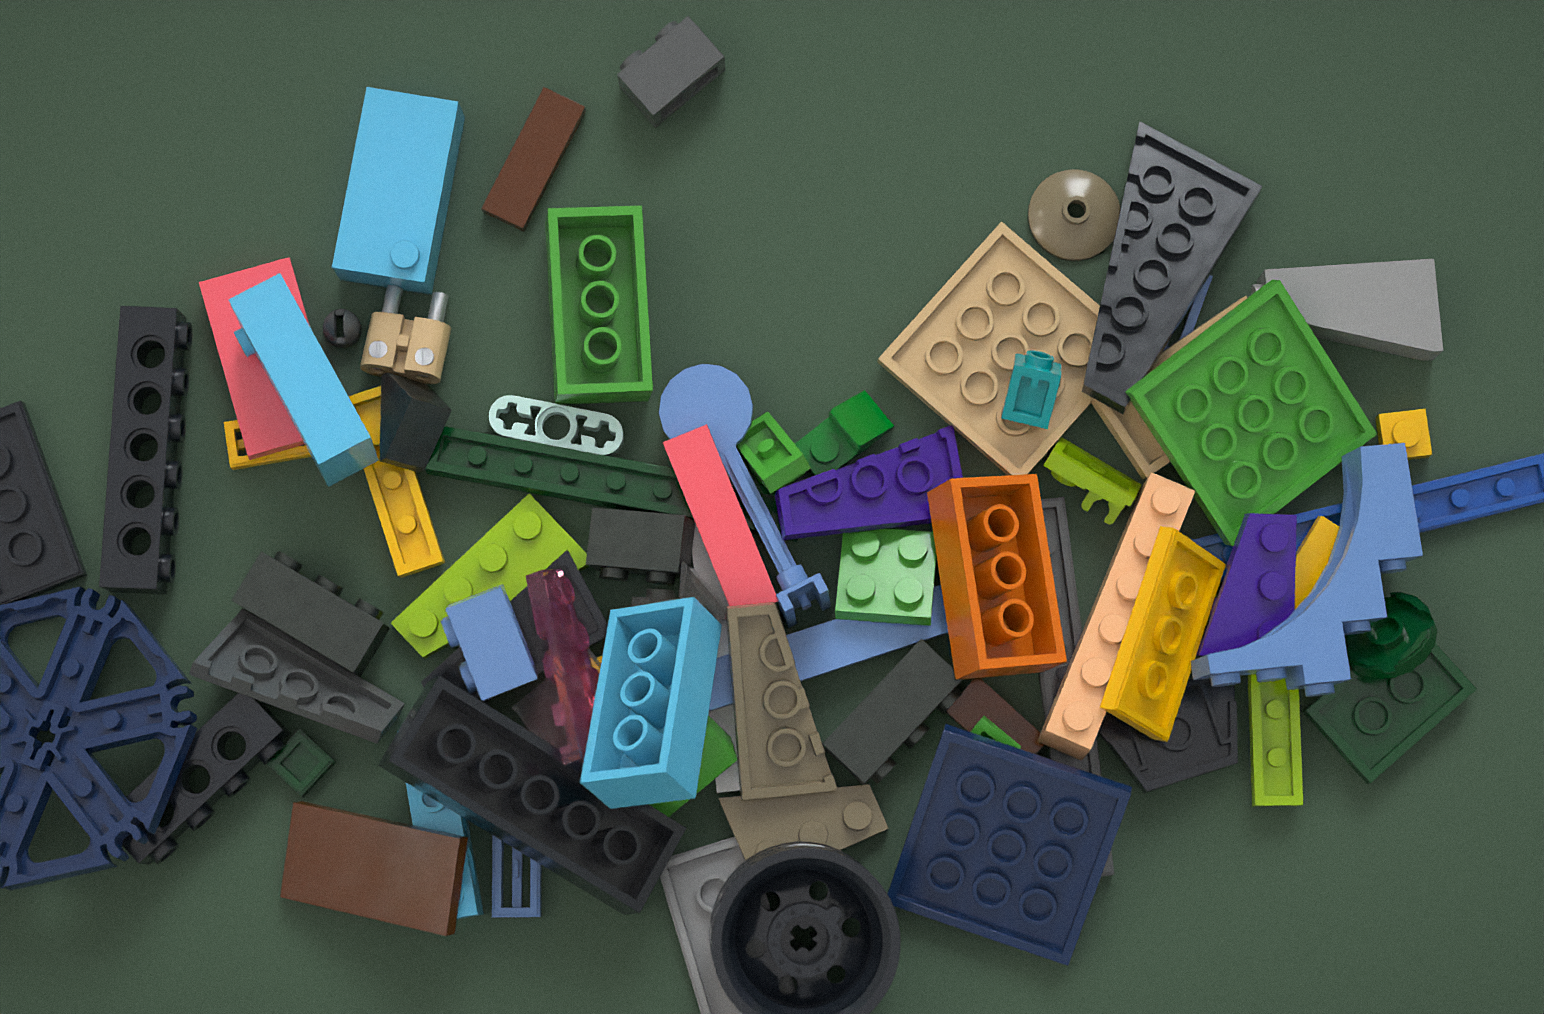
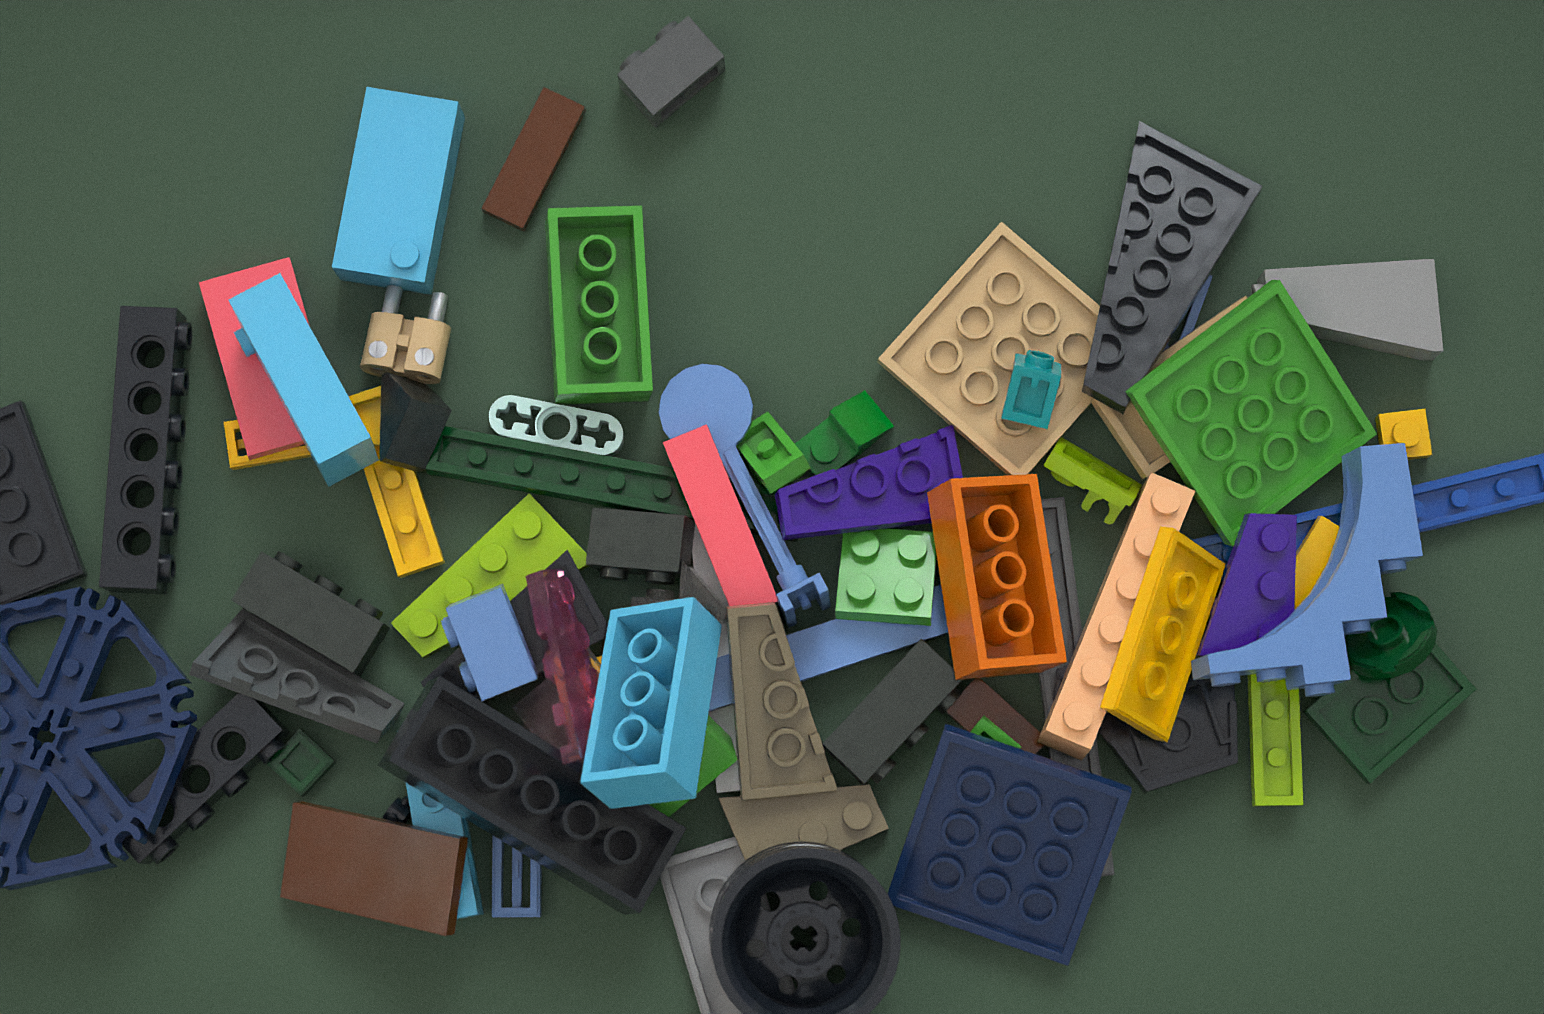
(351, 326): dark grey hinge -> none
(398, 811): none -> black piece
(1069, 236): dark tan dish -> none

